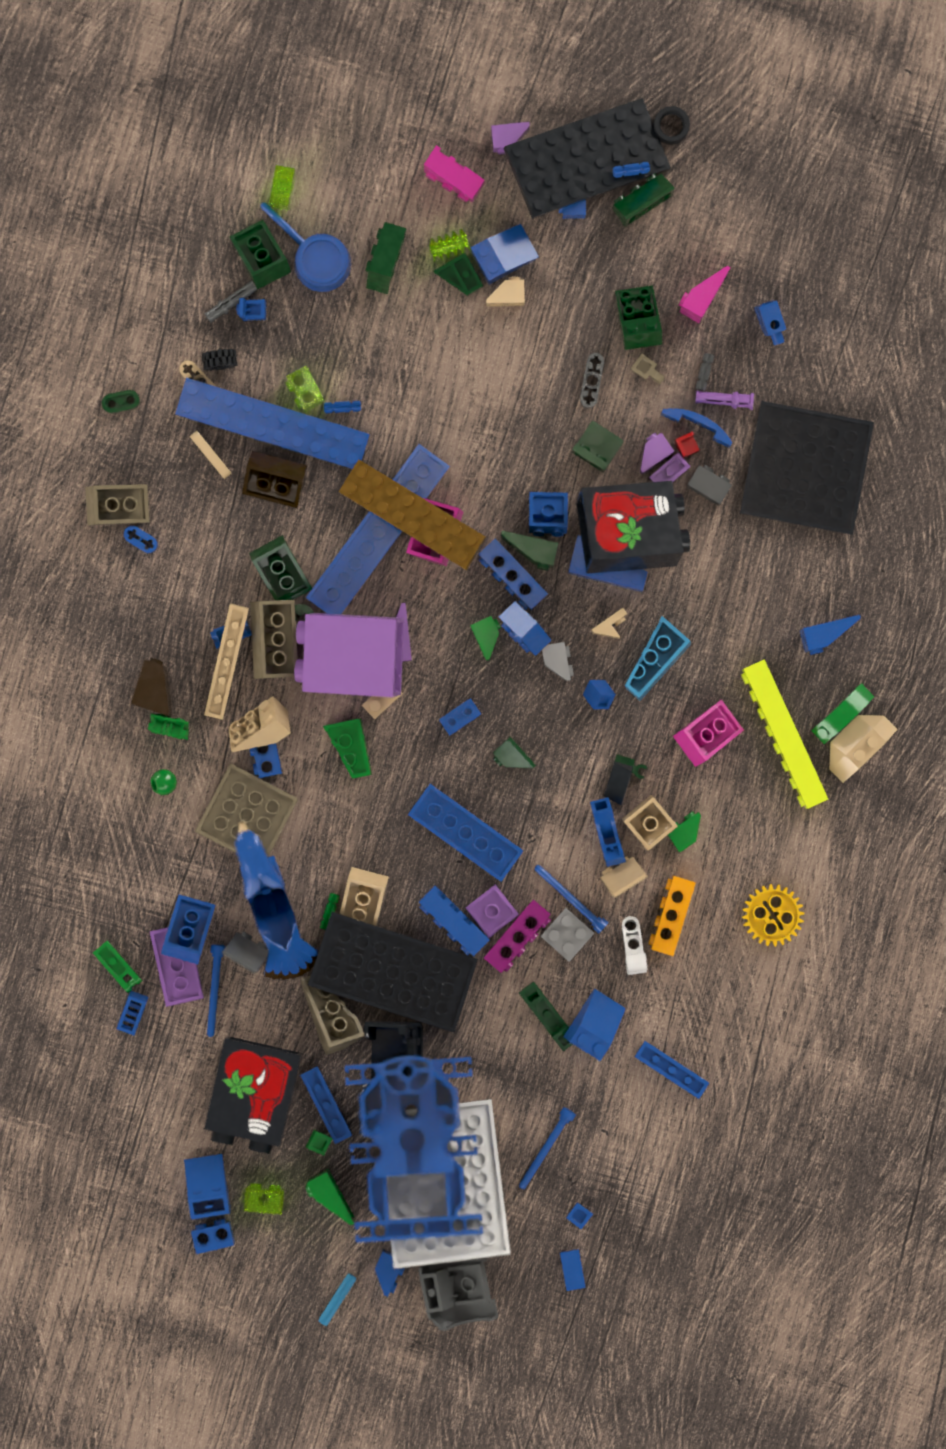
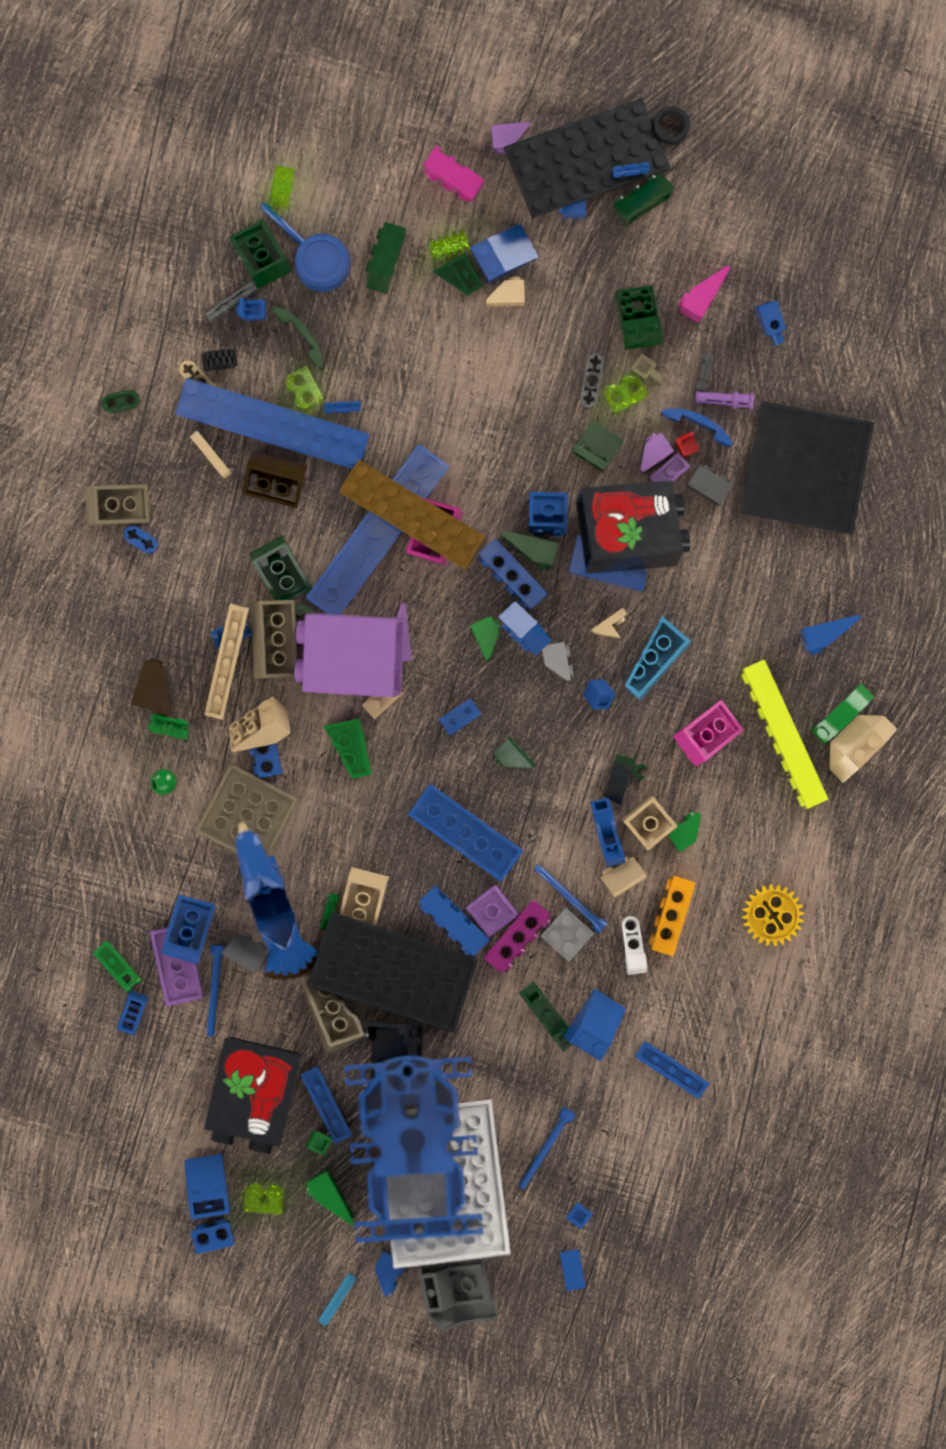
(286, 317): none -> dark green slope
(628, 398): none -> clear neon green brick

